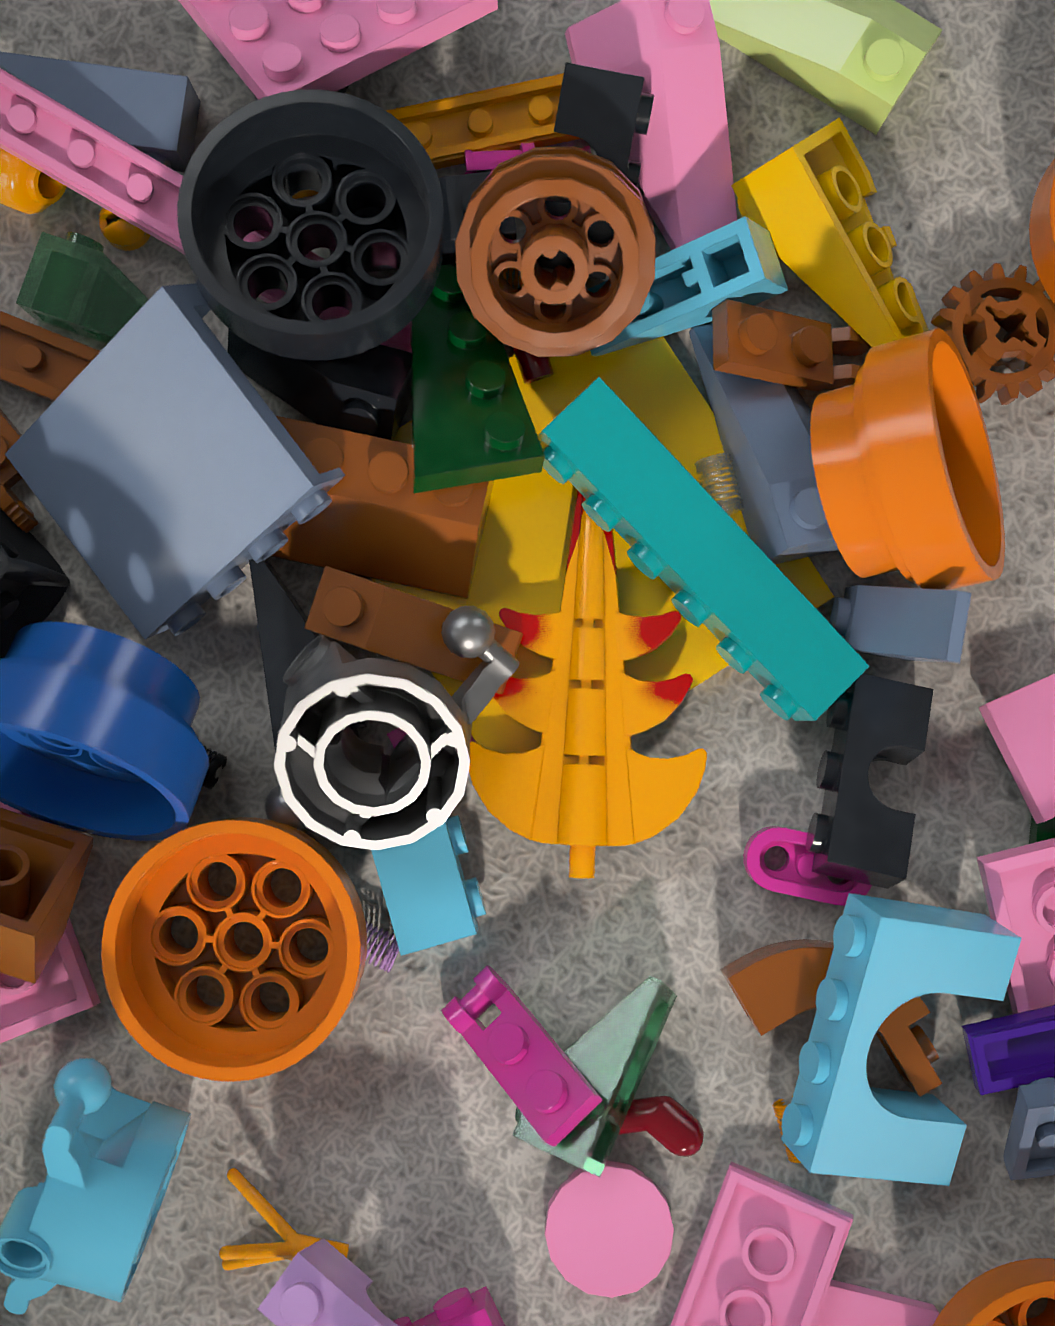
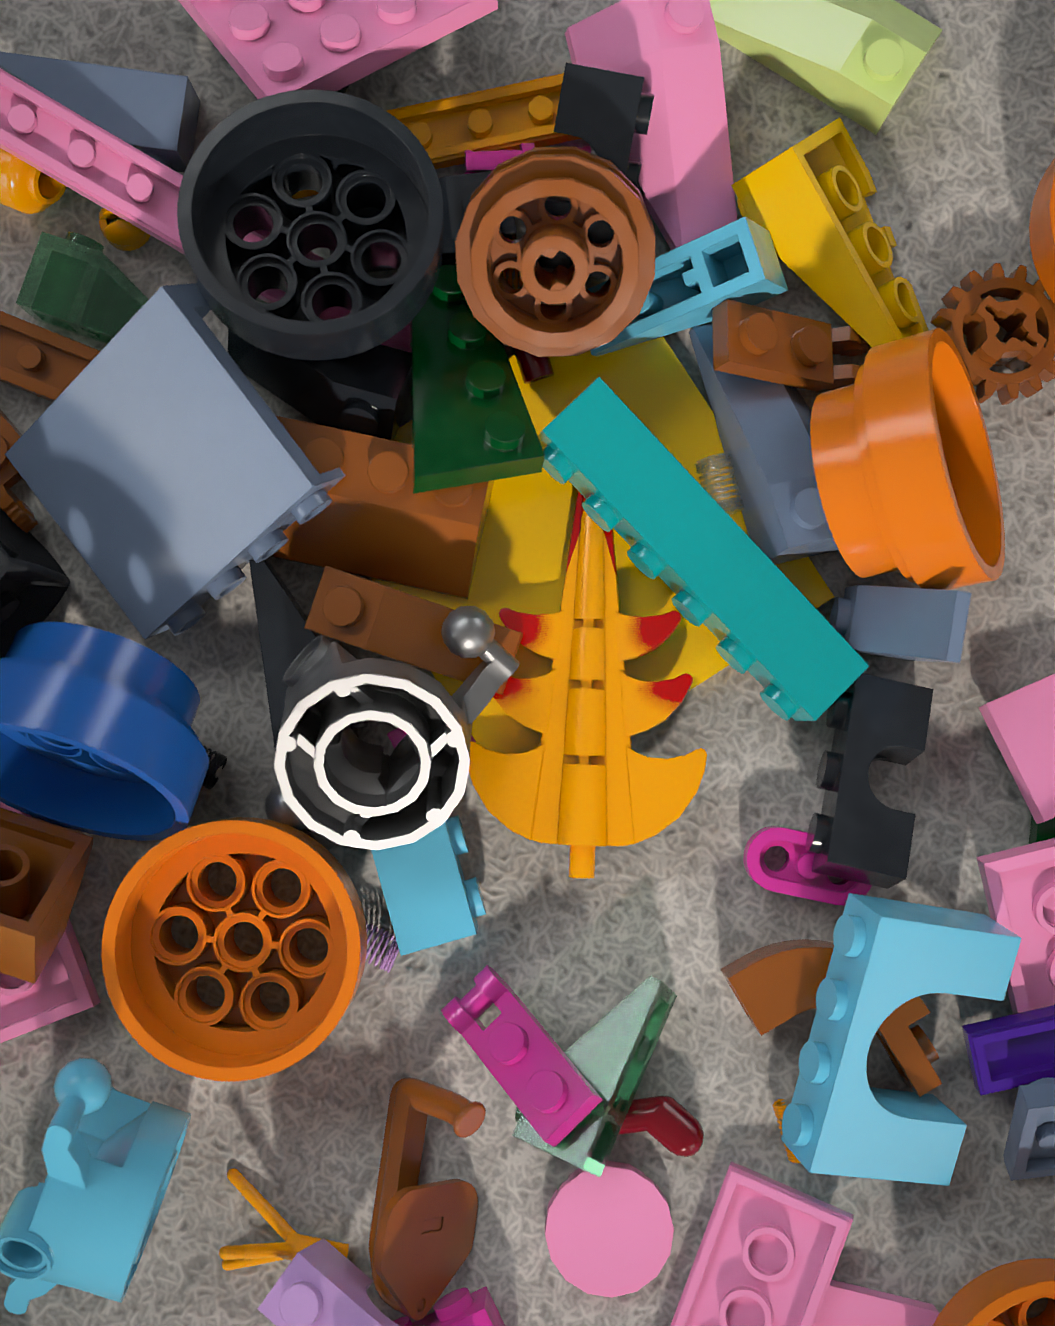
(423, 1229): none -> dark orange piece

